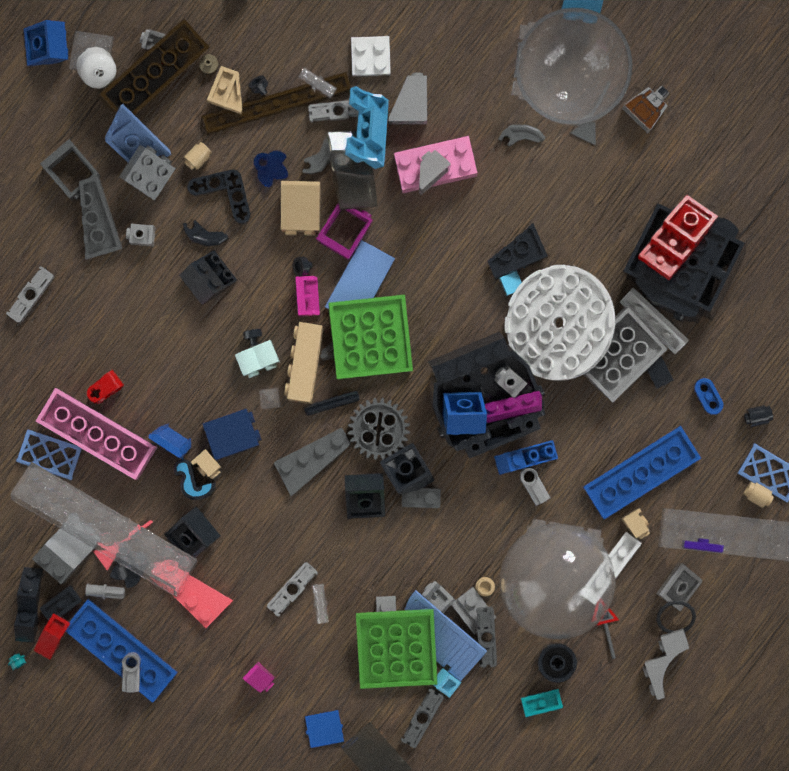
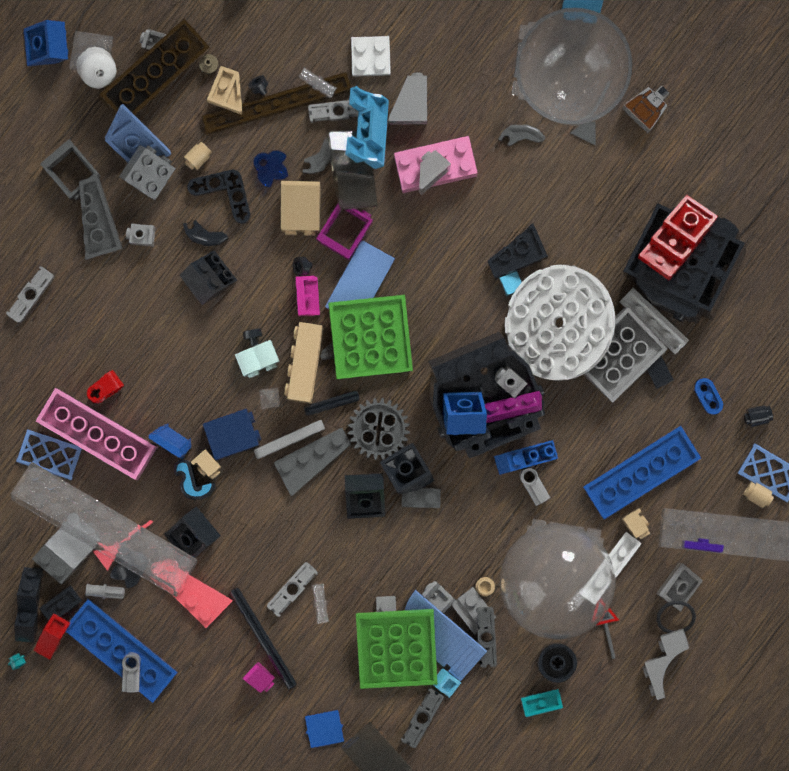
(263, 638): none -> black axle
(289, 439): none -> light grey beam

